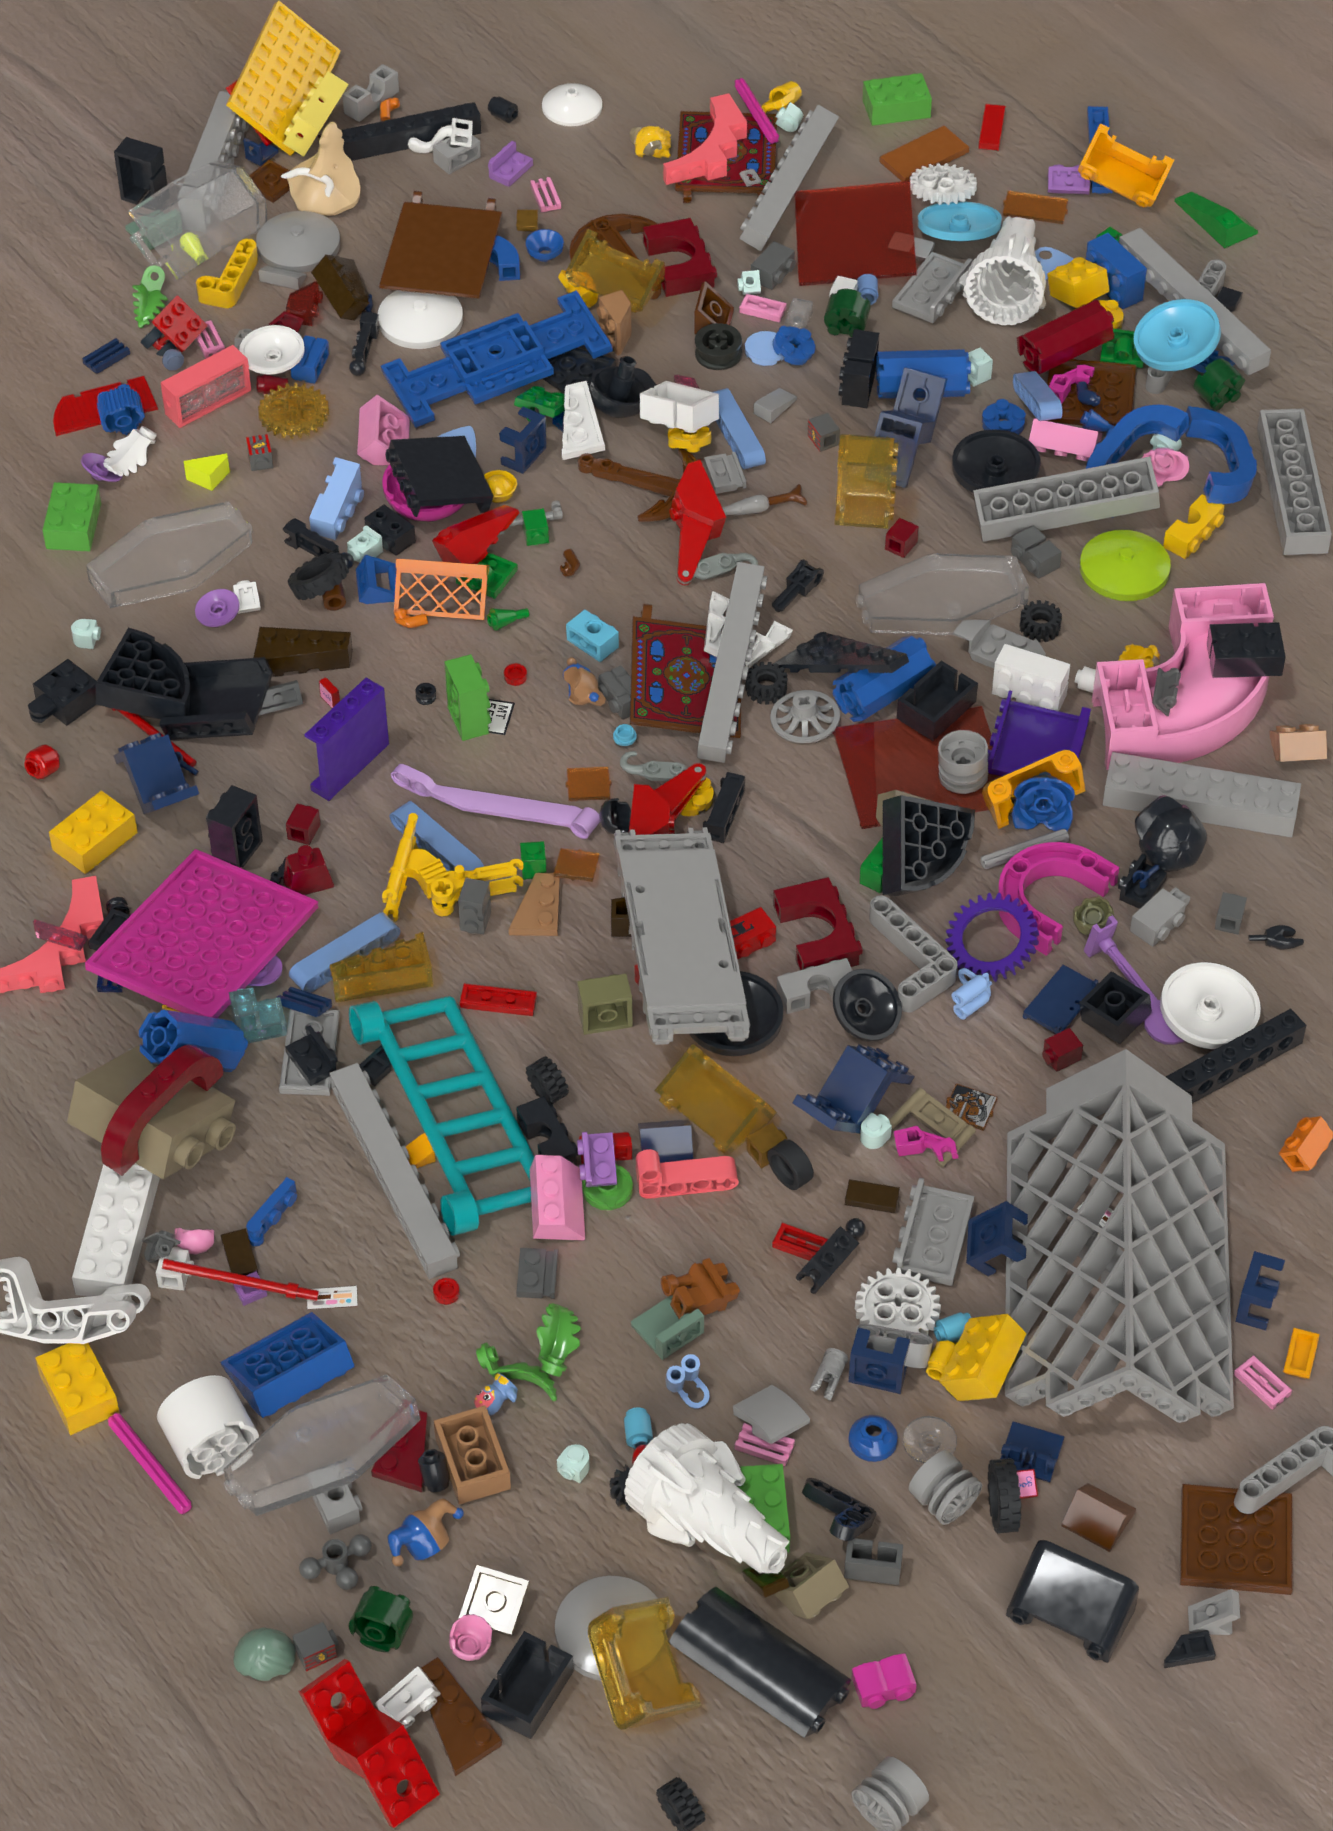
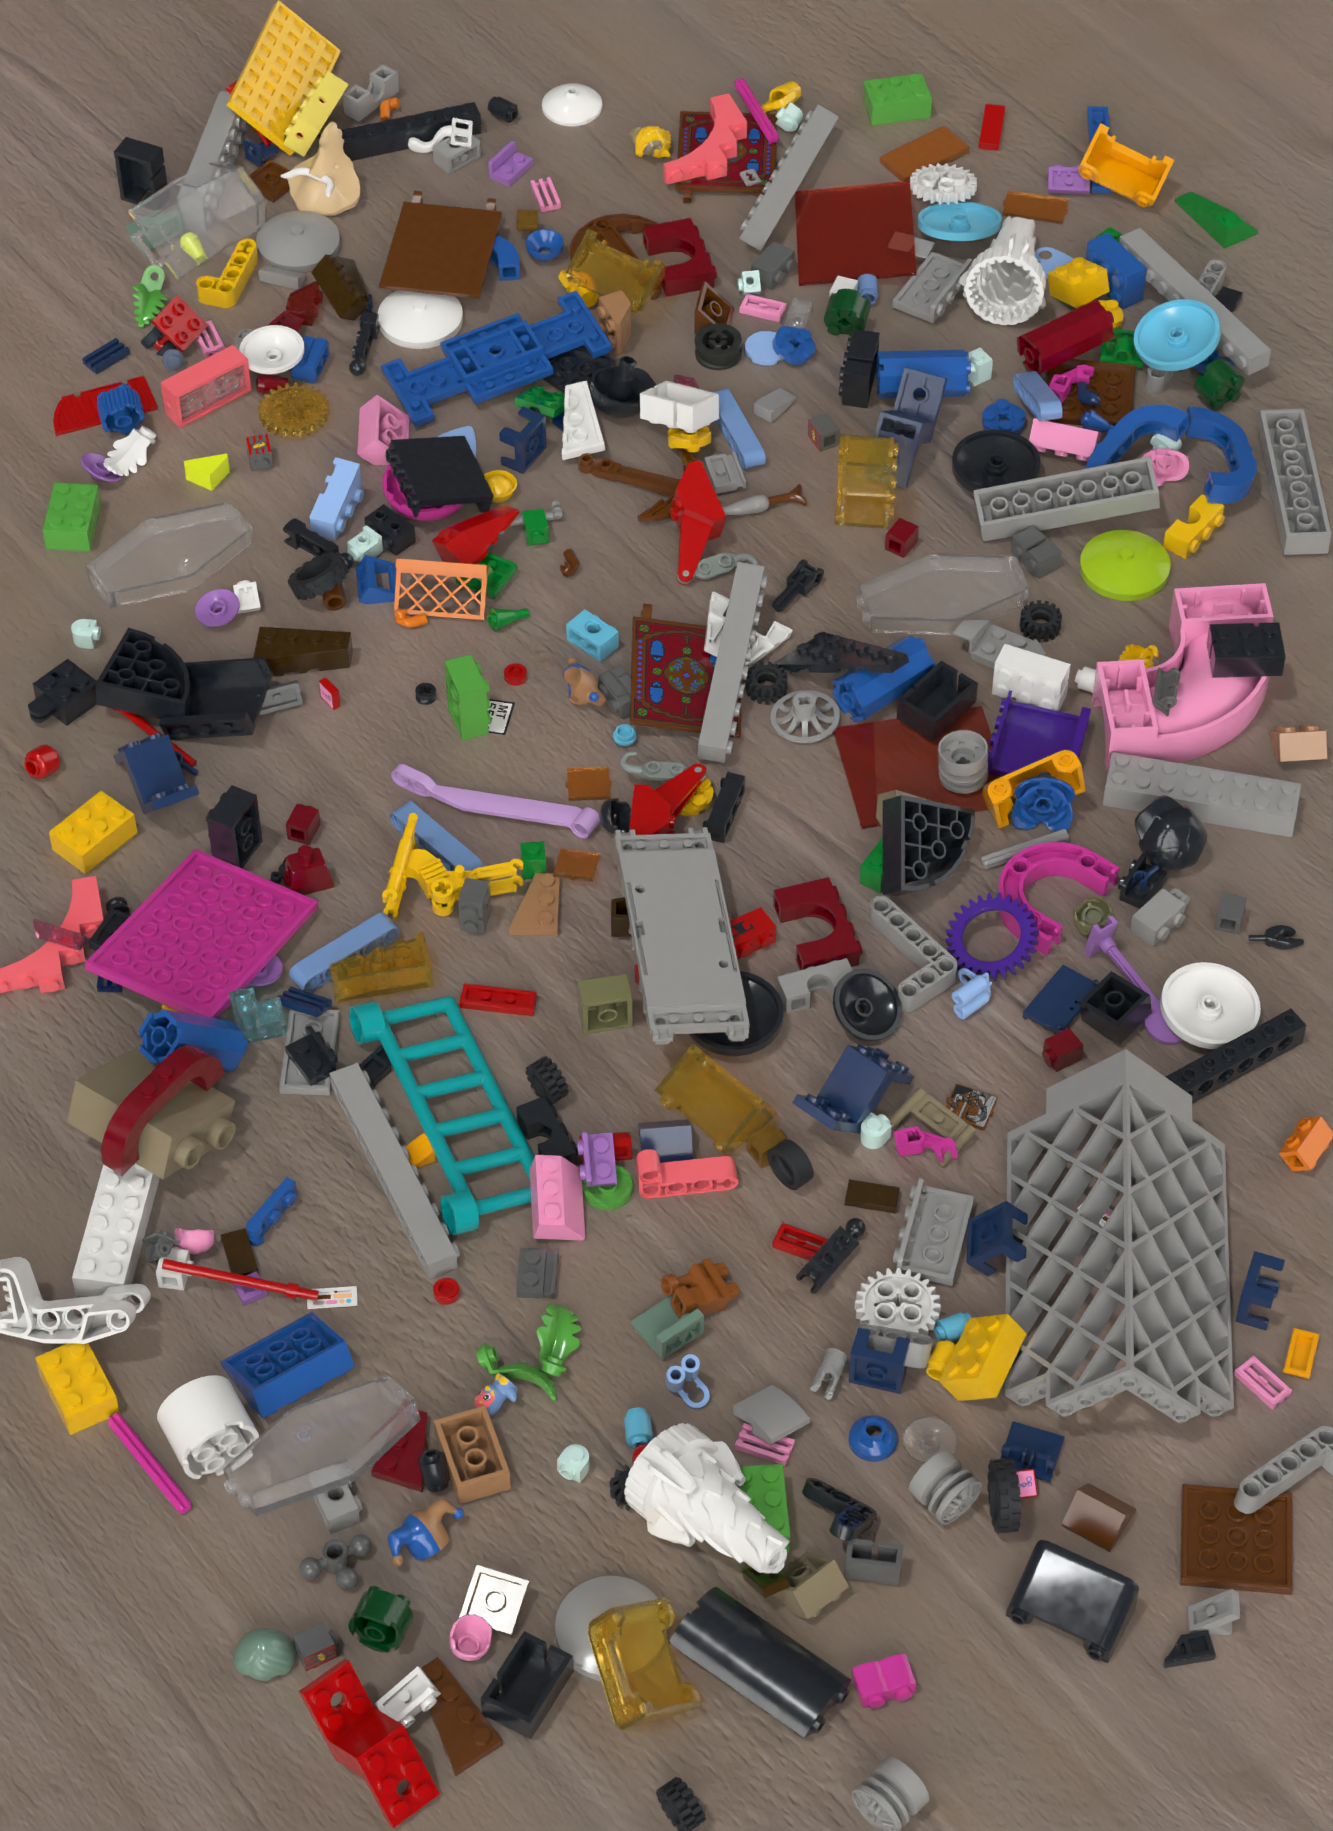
(349, 737): dark purple panel -> none

